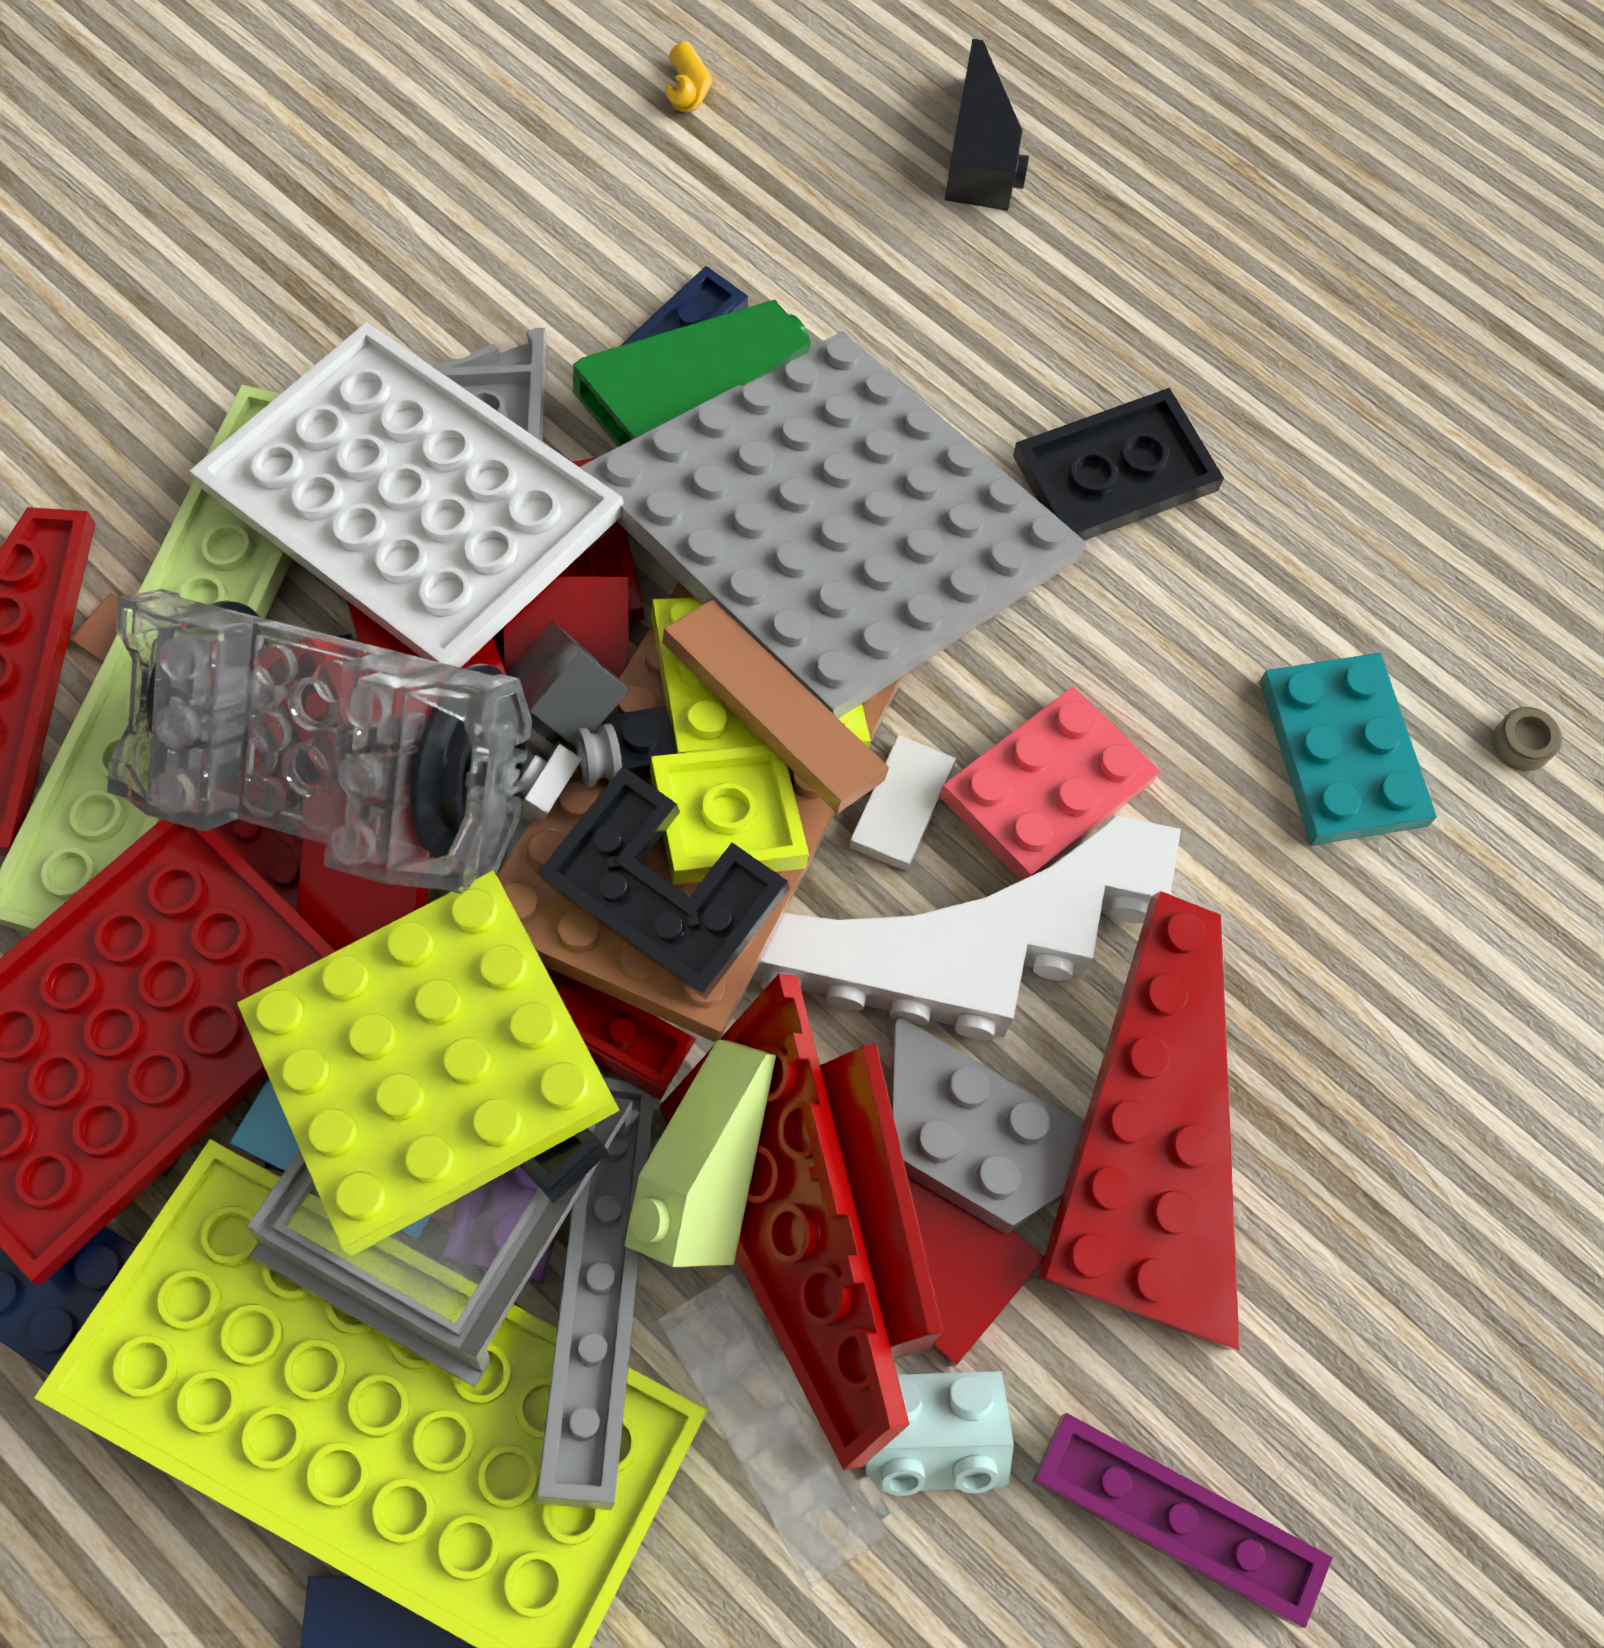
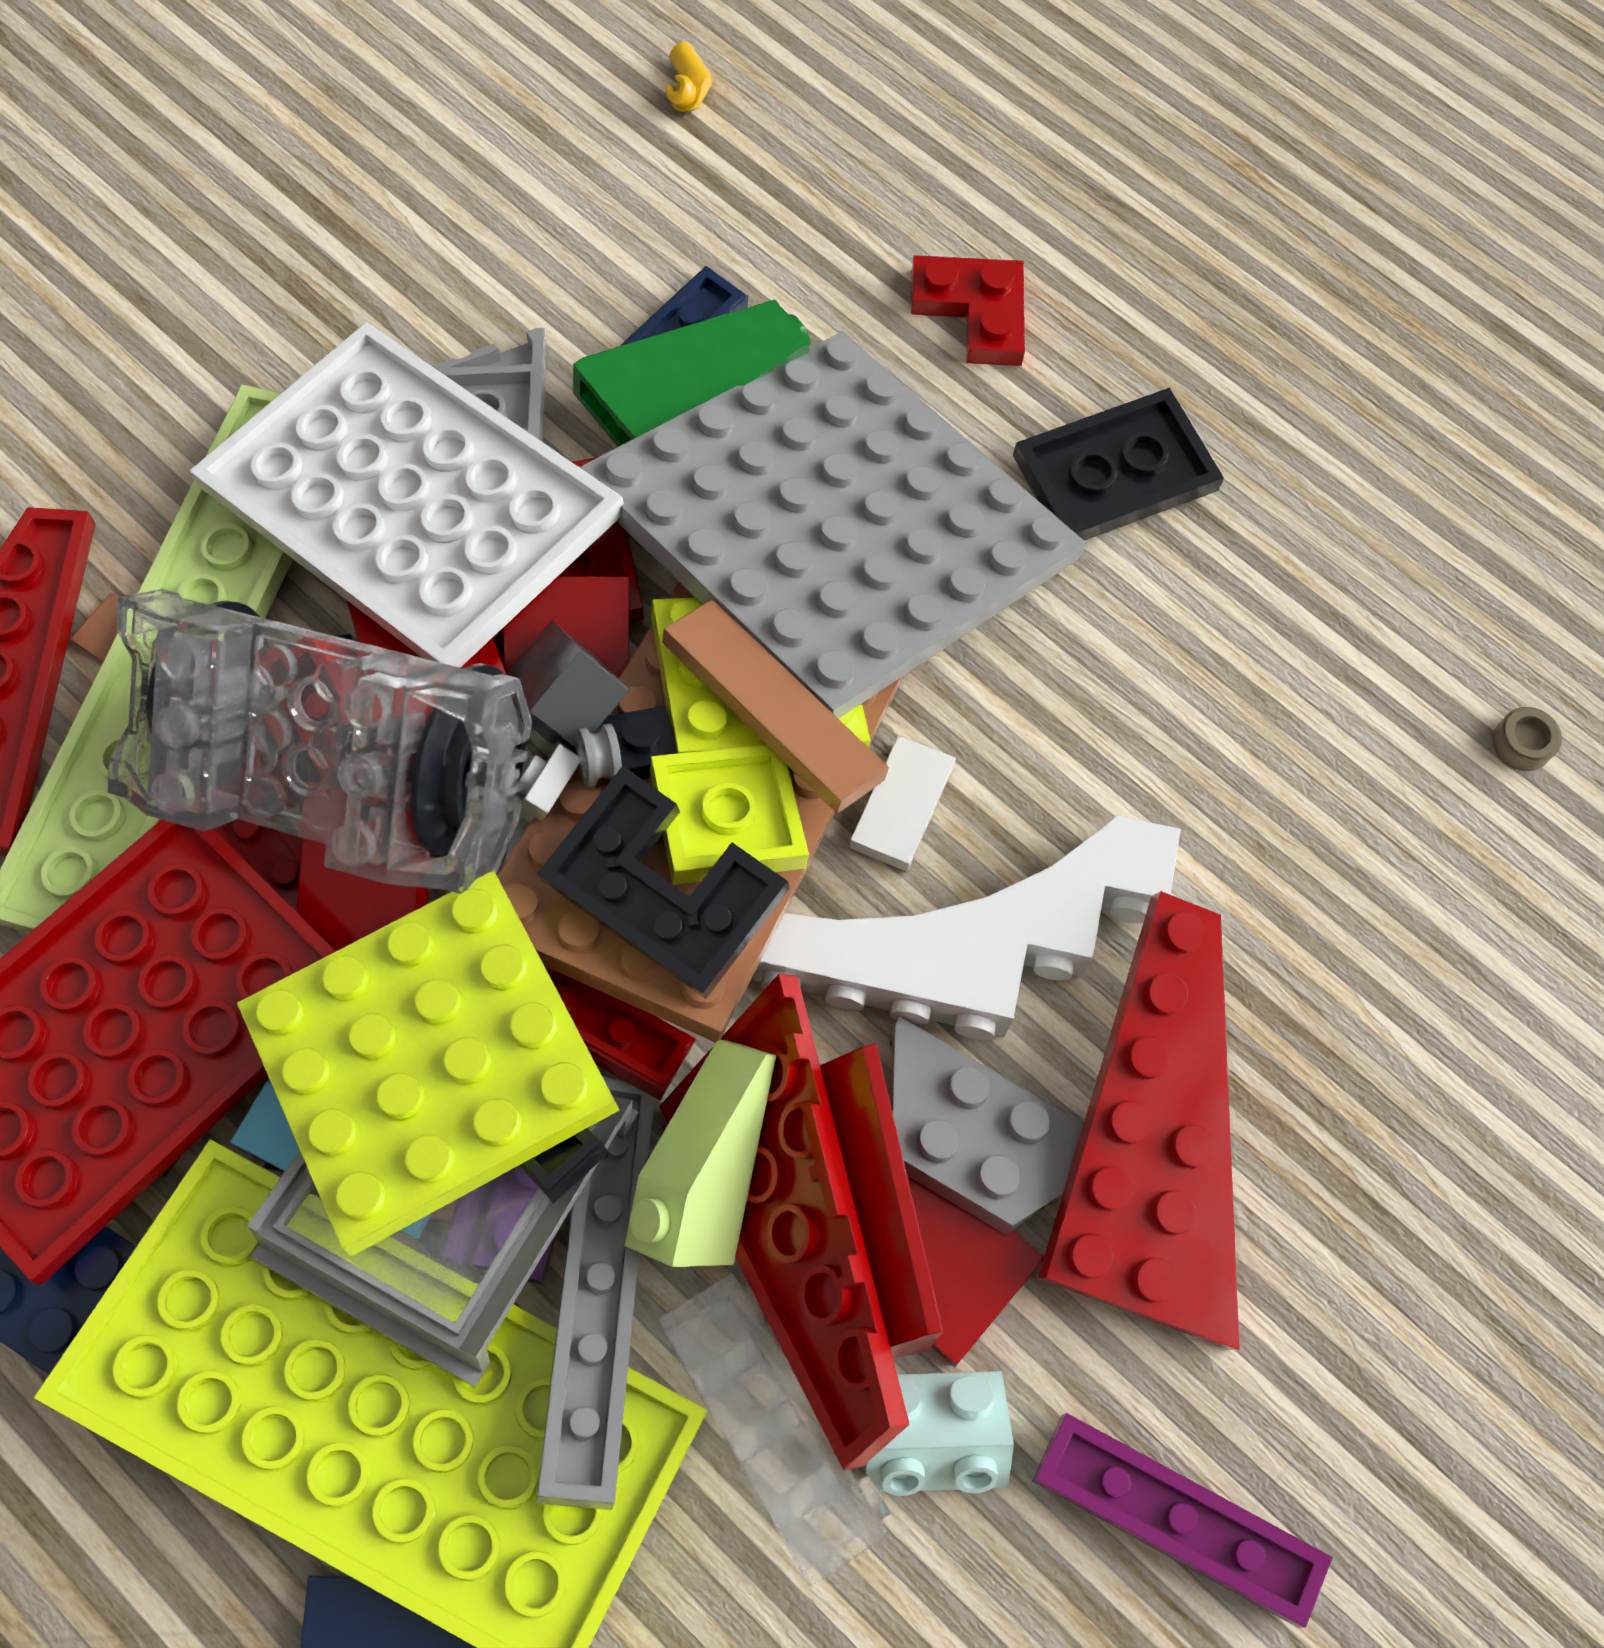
(983, 292): none -> red plate
(986, 140): black slope -> none
(1048, 784): coral plate -> none
(1347, 749): teal plate -> none

